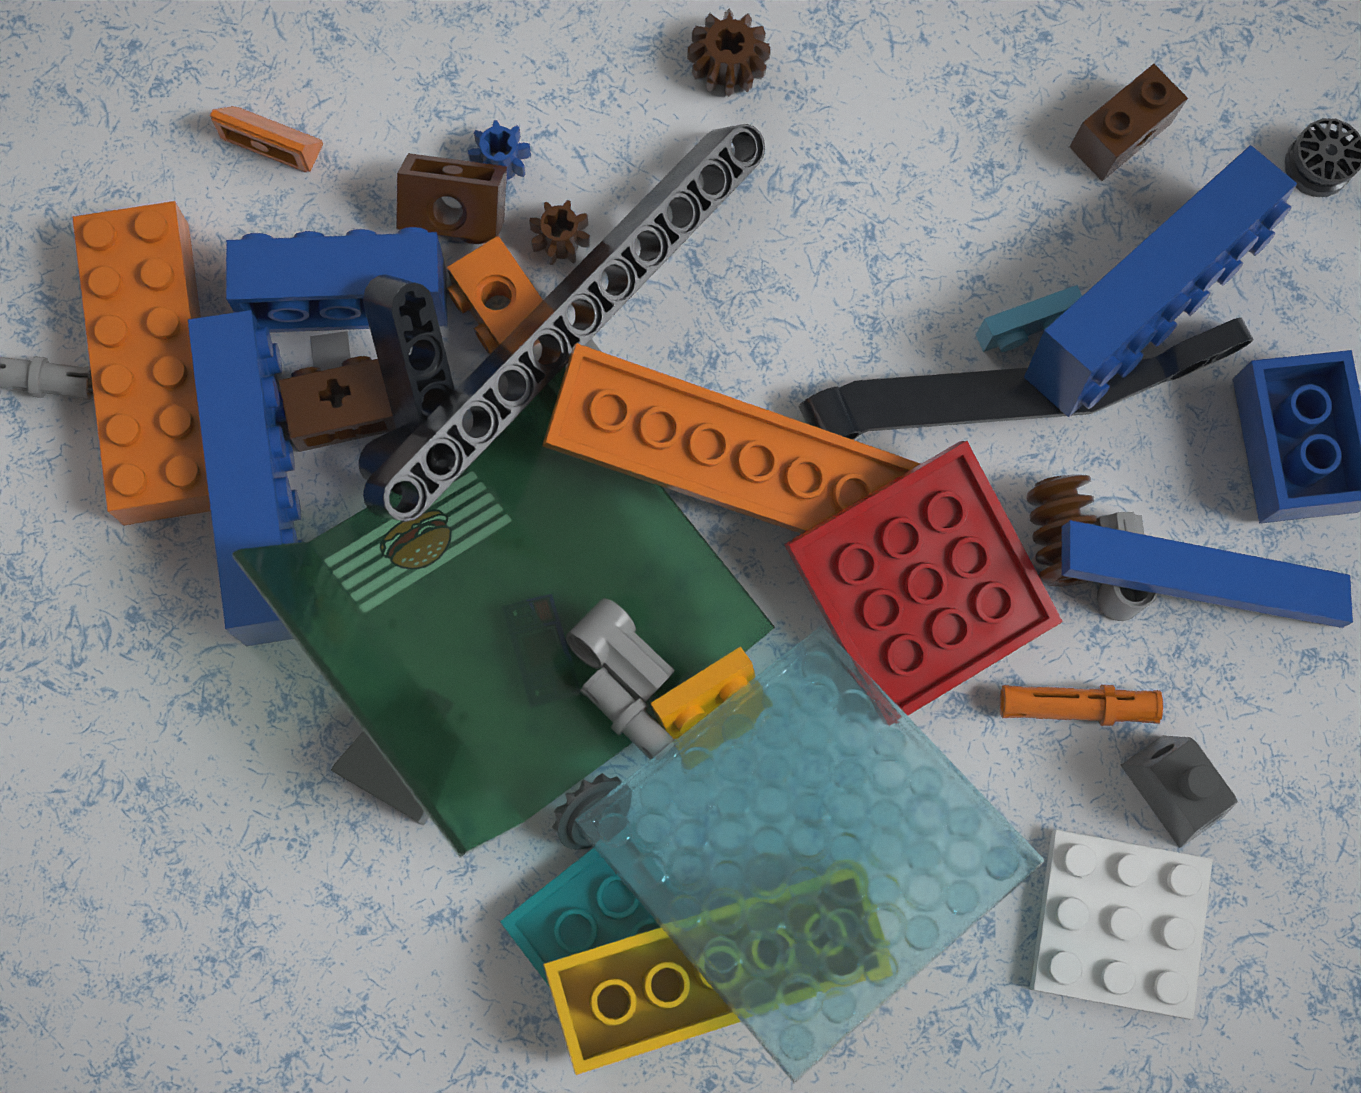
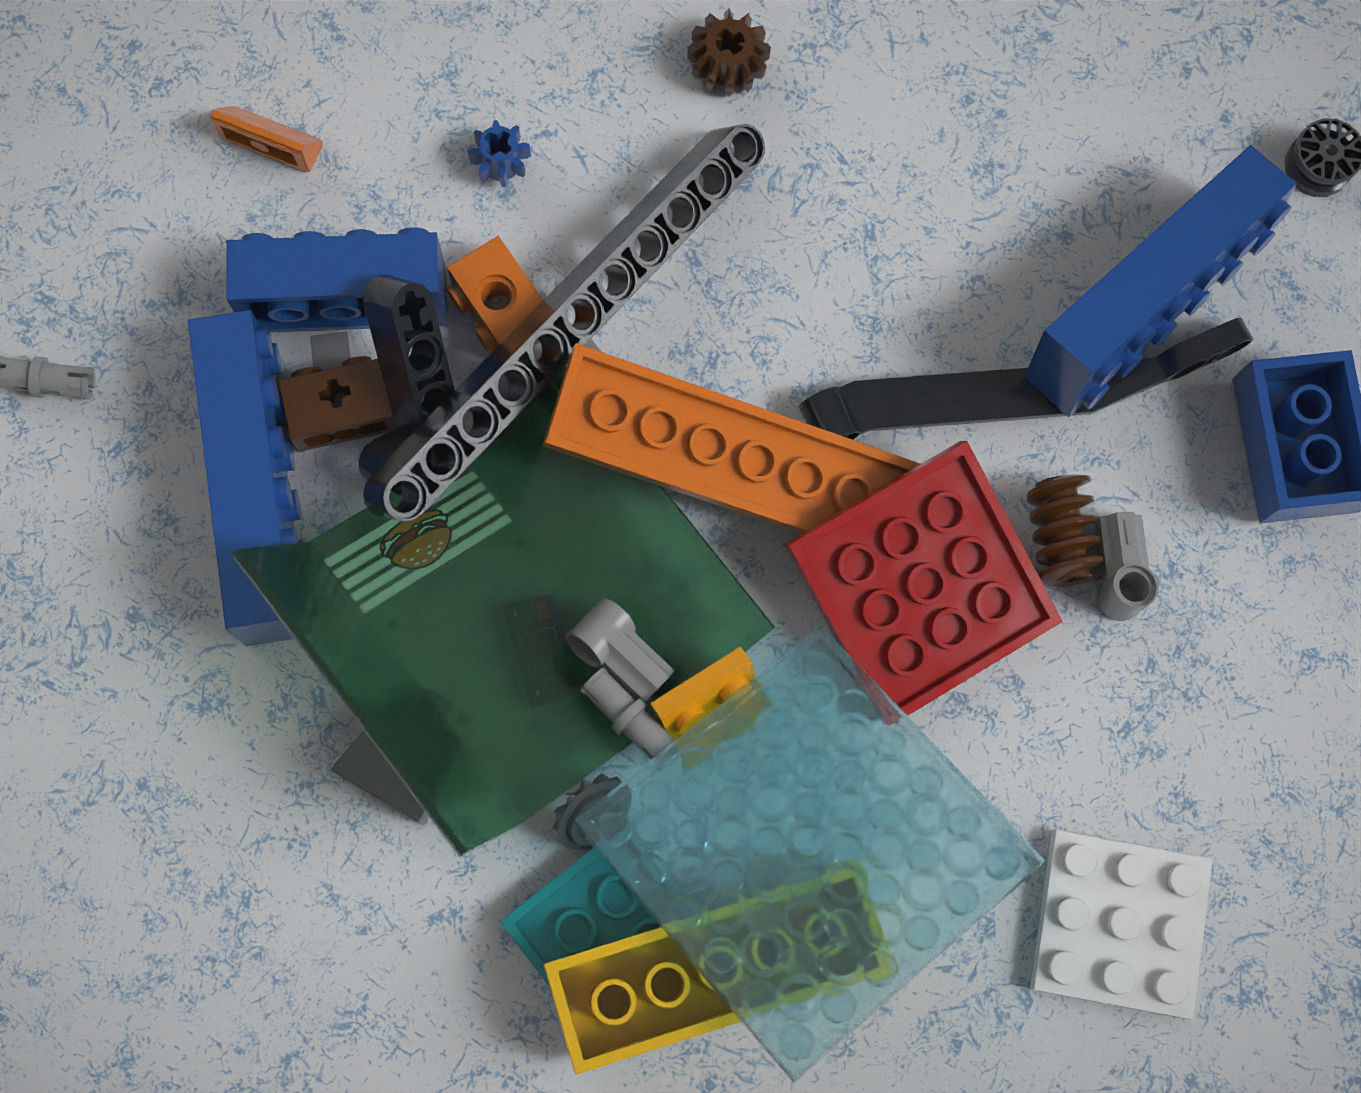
(136, 316): orange brick -> none
(475, 185): reddish brown brick -> none
(550, 223): reddish brown gear -> none
(1014, 325): medium azure plate -> none
(1082, 704): orange pin -> none
(1128, 122): reddish brown brick -> none
(1180, 786): dark grey torso -> none
(1205, 574): blue tile -> none

